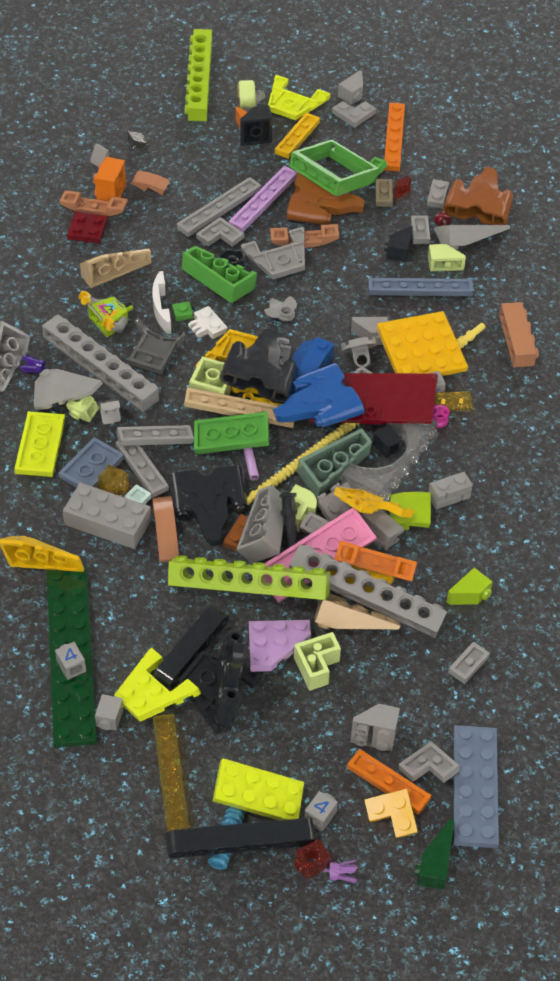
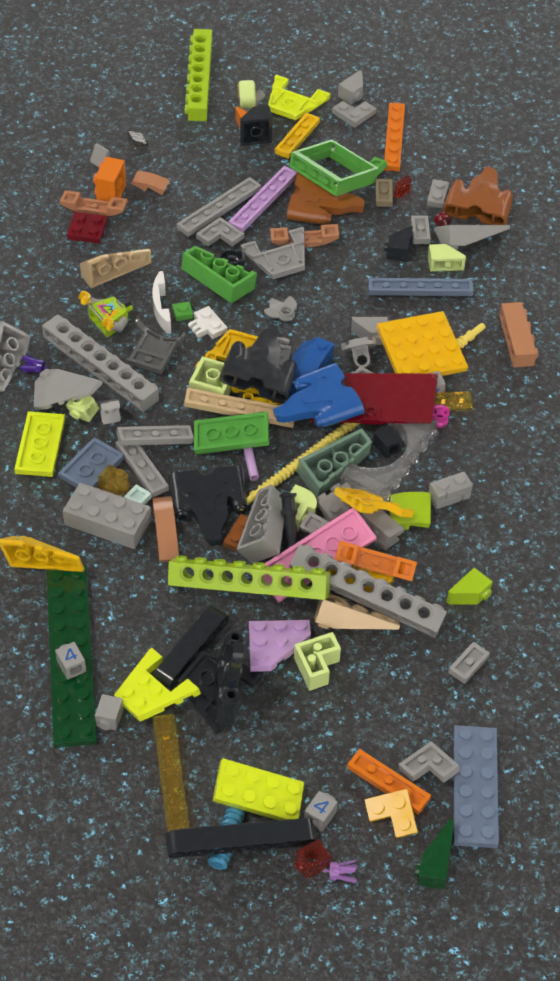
(376, 727): light grey slope -> none

